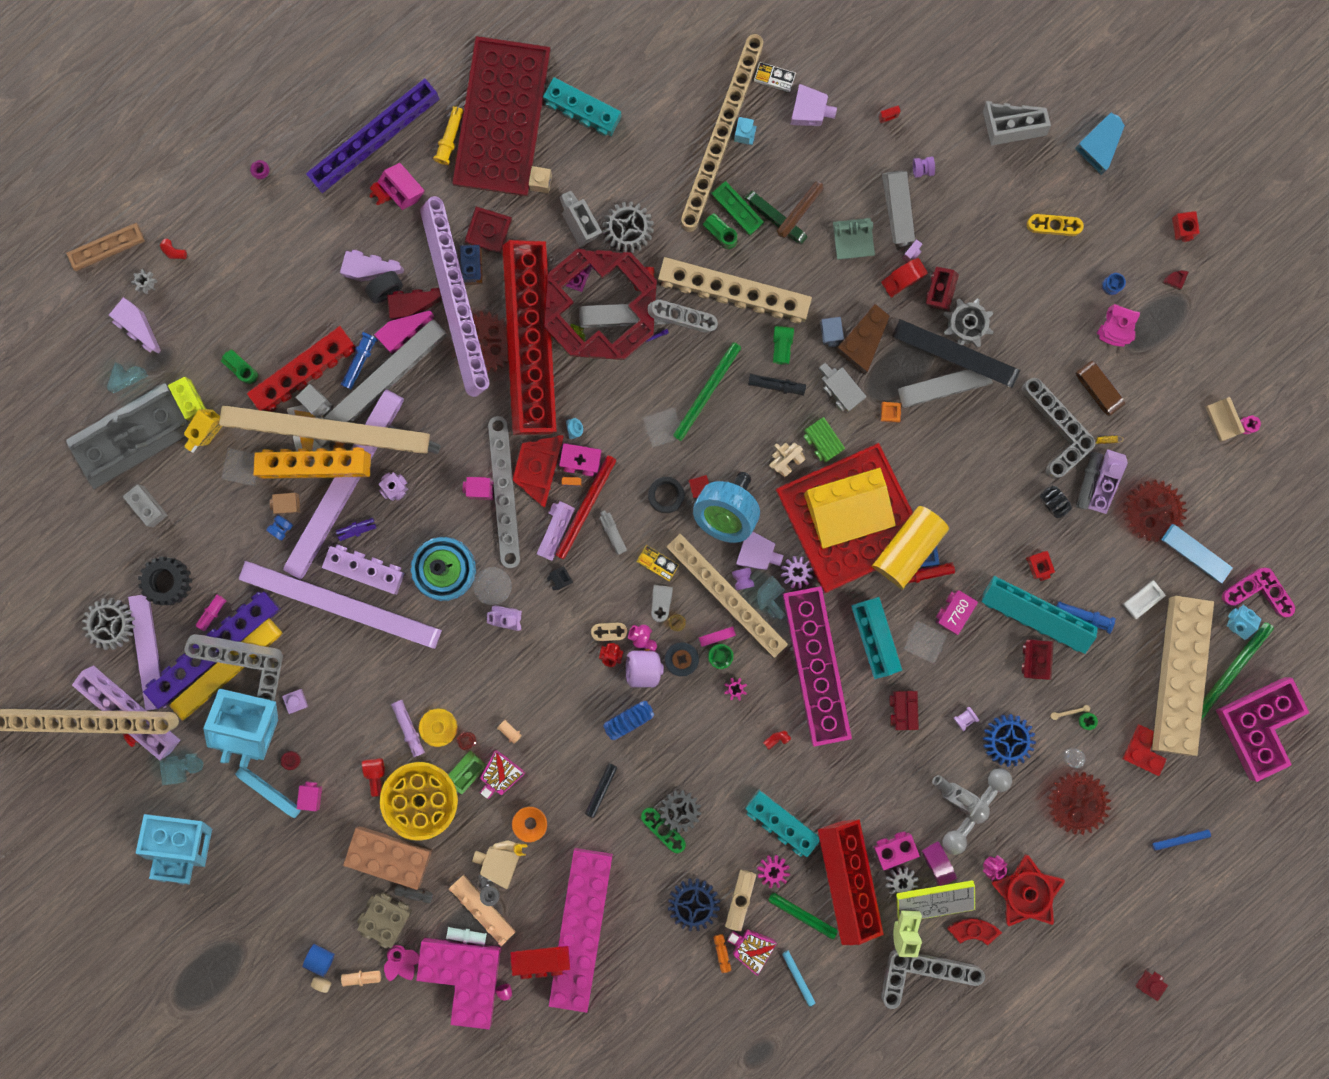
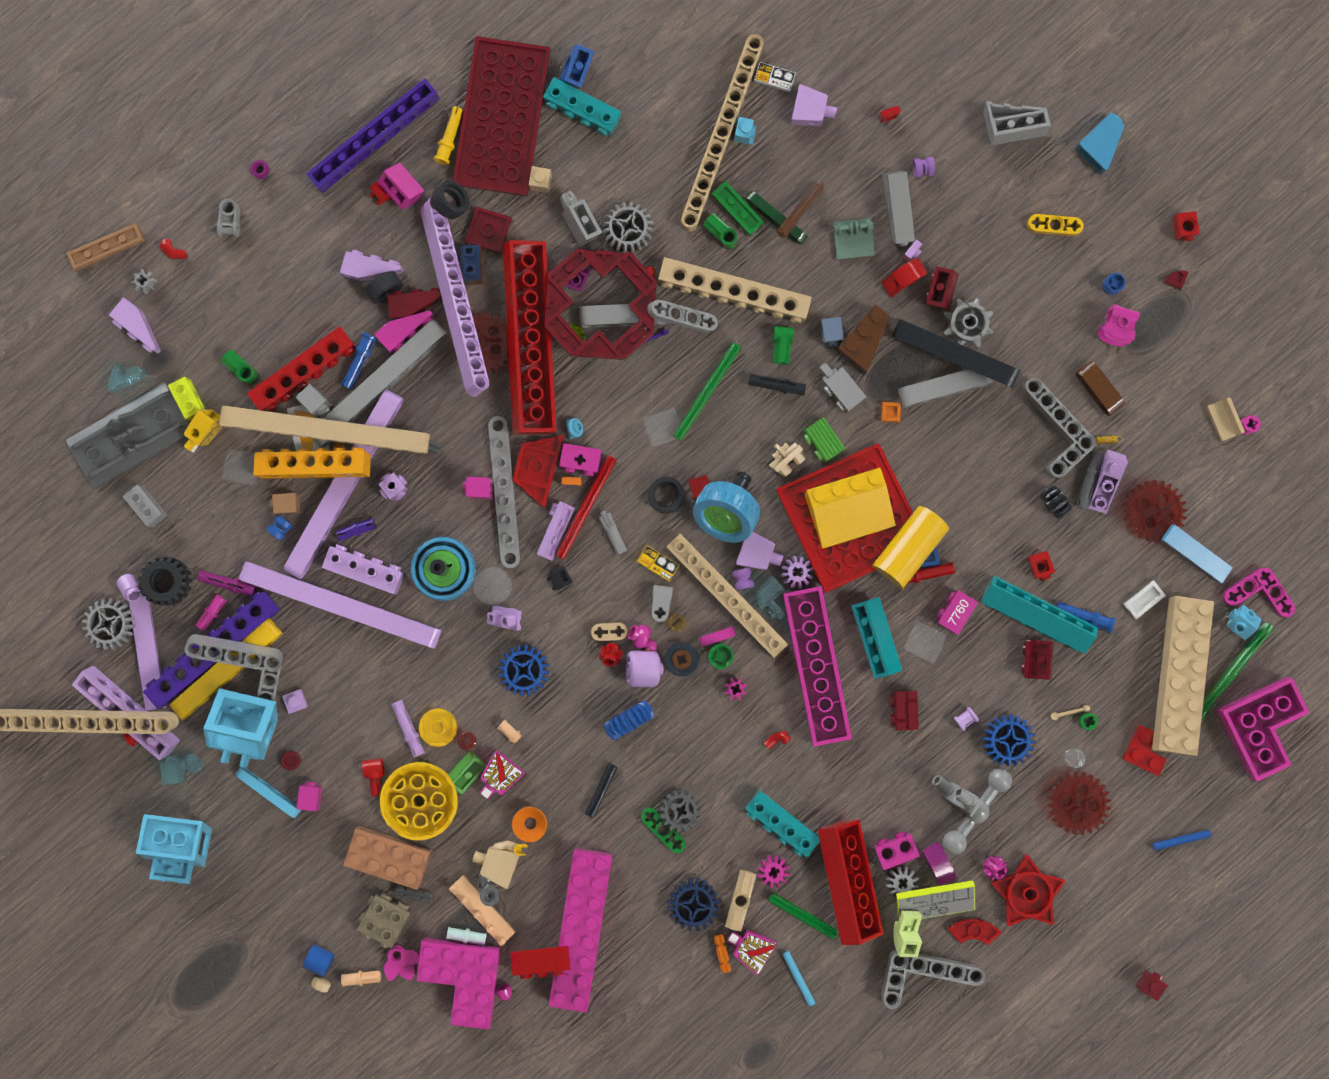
(129, 587): none -> lavender brick
(228, 222): none -> light grey piece
(248, 589): none -> magenta pin
(443, 206): none -> black tyre
(511, 659): none -> blue gear
(576, 66): none -> blue brick

